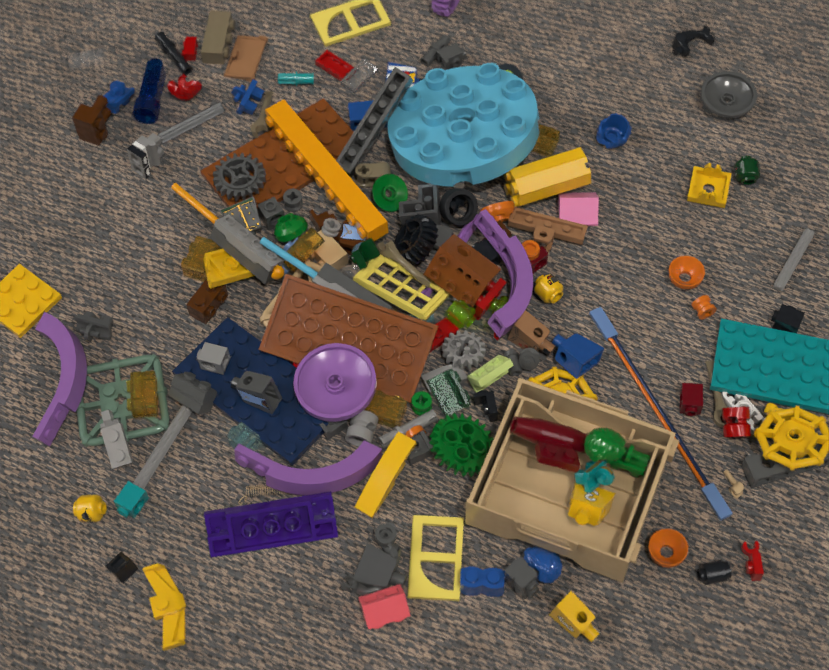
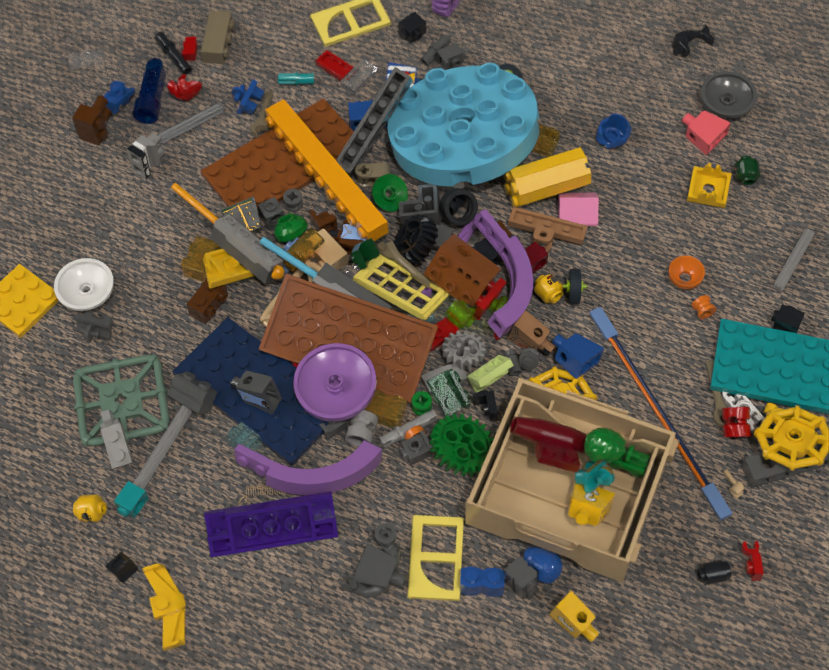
(71, 381): medium lavender arch -> none
(82, 276): none -> white dish
(143, 394): clear yellow brick -> none
(213, 358): light grey brick -> none
(241, 181): dark grey gear -> none
(248, 54): medium nougat door -> none
(331, 227): light grey bush -> none
(384, 607): coral brick -> none
(385, 474): yellow slope -> none
(412, 27): none -> black brick
(501, 210): orange piece -> none
(532, 249): orange tile -> none
(574, 286): none -> black wheel
(671, 539): orange piece -> none
(691, 399): dark red brick -> none
(705, 130): none -> coral torso

